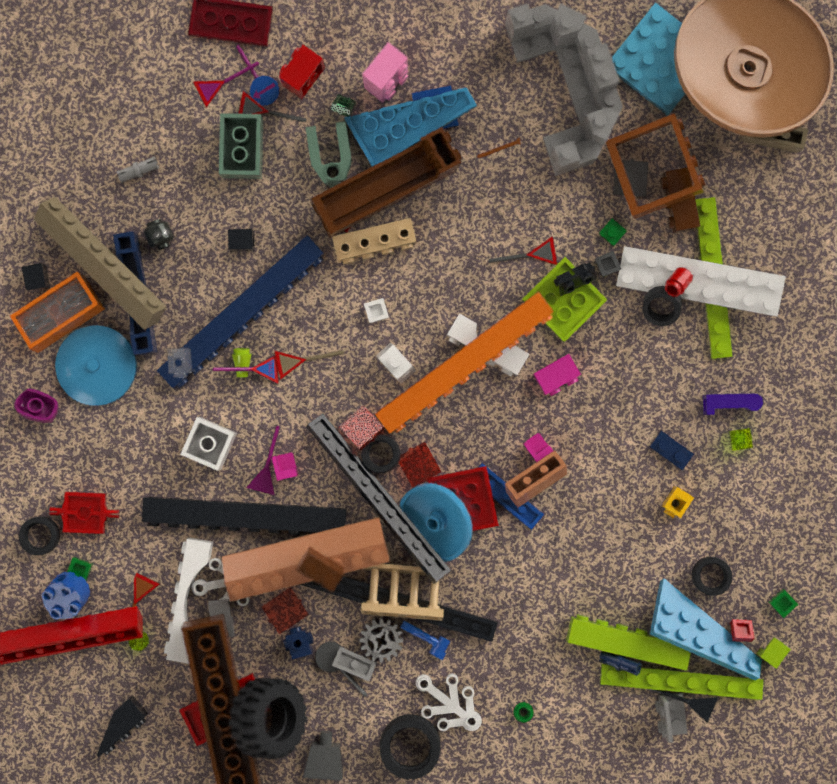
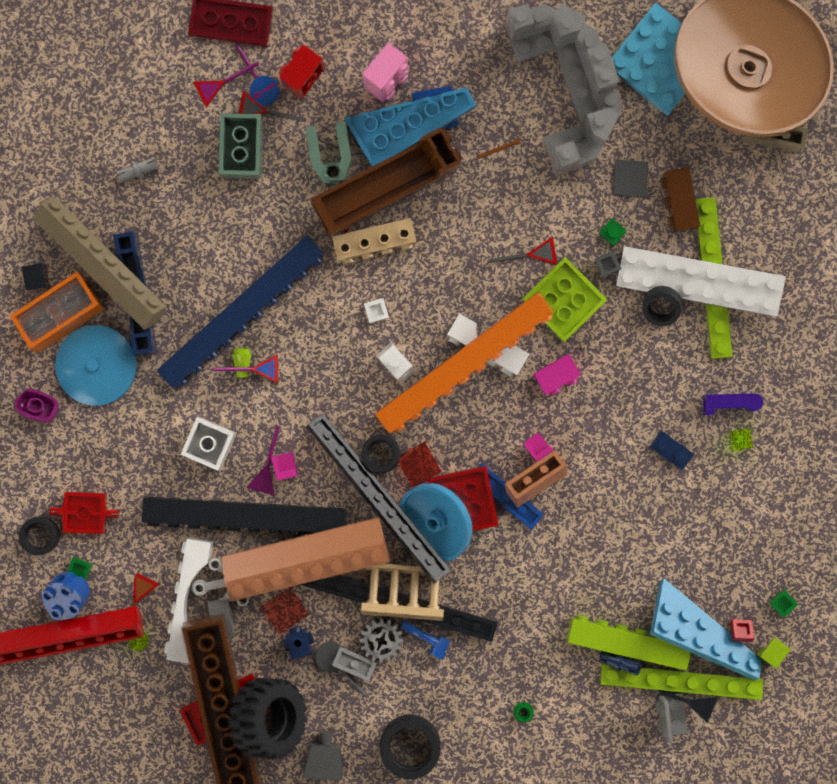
(122, 721): black slope -> none
(158, 234): pearl dark grey head -> none
(184, 355): clear brick -> none
(241, 240): black panel -> none
(288, 362): piece -> none
(320, 569): reddish brown brick -> none
(343, 105): clear green plate -> none
(362, 427): clear red piece -> none
(451, 704): white plant -> none
(583, 275): black hinge -> none
(678, 281): red brick -> none
(684, 501): yellow brick -> none
(691, 162): dark orange window -> none
(727, 579): black tyre -> none

